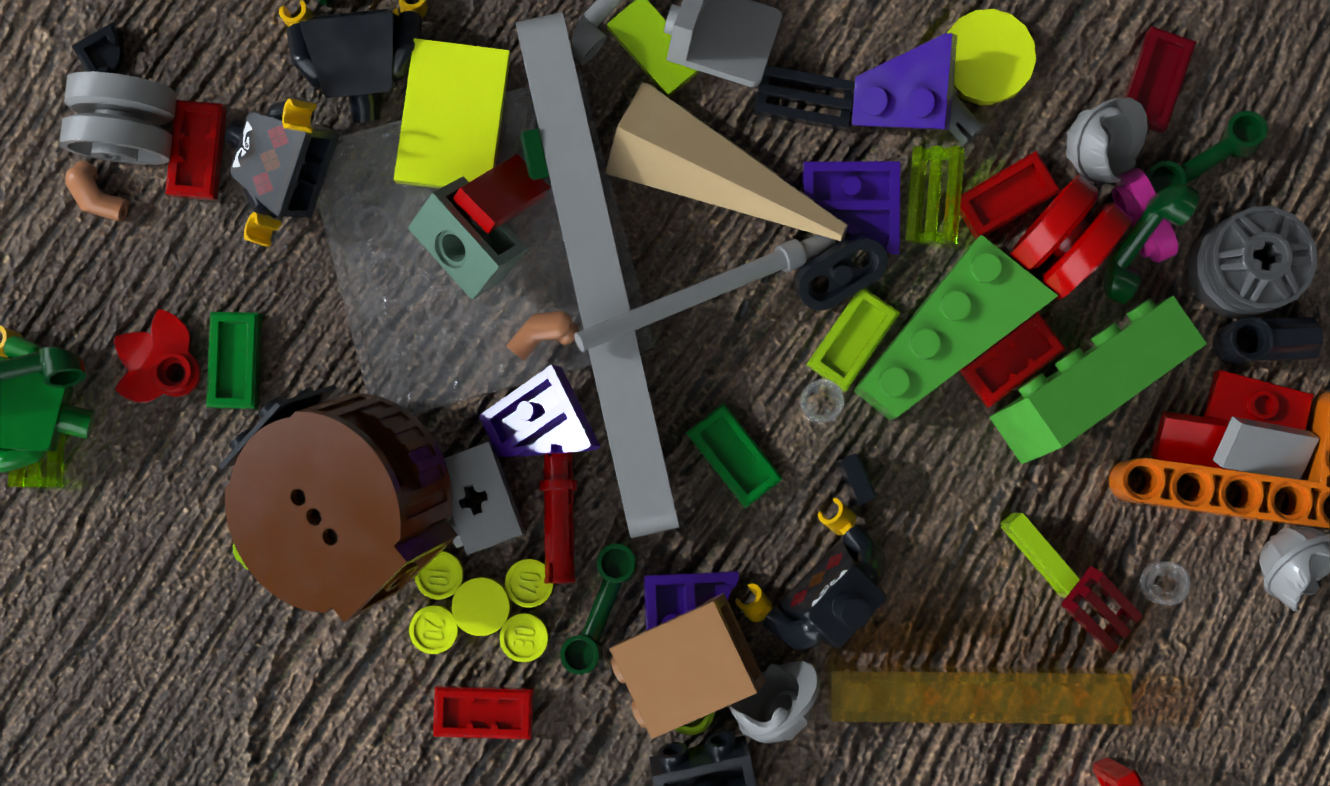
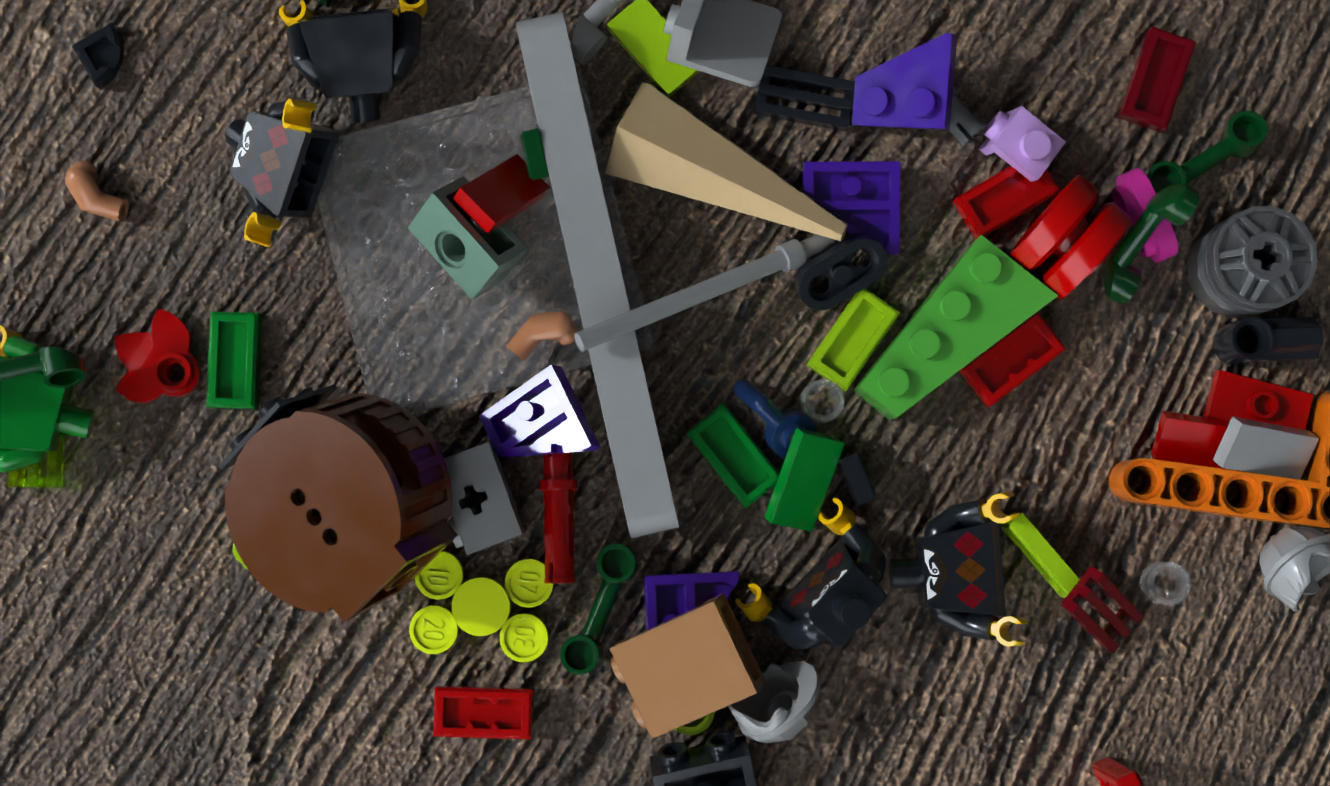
(118, 118): light grey wheel -> none
(196, 150): red plate -> none
(451, 113): neon yellow tile -> none
(780, 423): none -> dark blue plate
(804, 479): none -> green tile
(936, 155): clear neon green tile -> none
(962, 570): none -> black torso
(978, 695): clear yellow brick -> none
(991, 56): neon yellow tile -> none
(1022, 142): none -> lavender bracket
(1097, 381): bright green wedge -> none
(1107, 139): light grey piece -> none

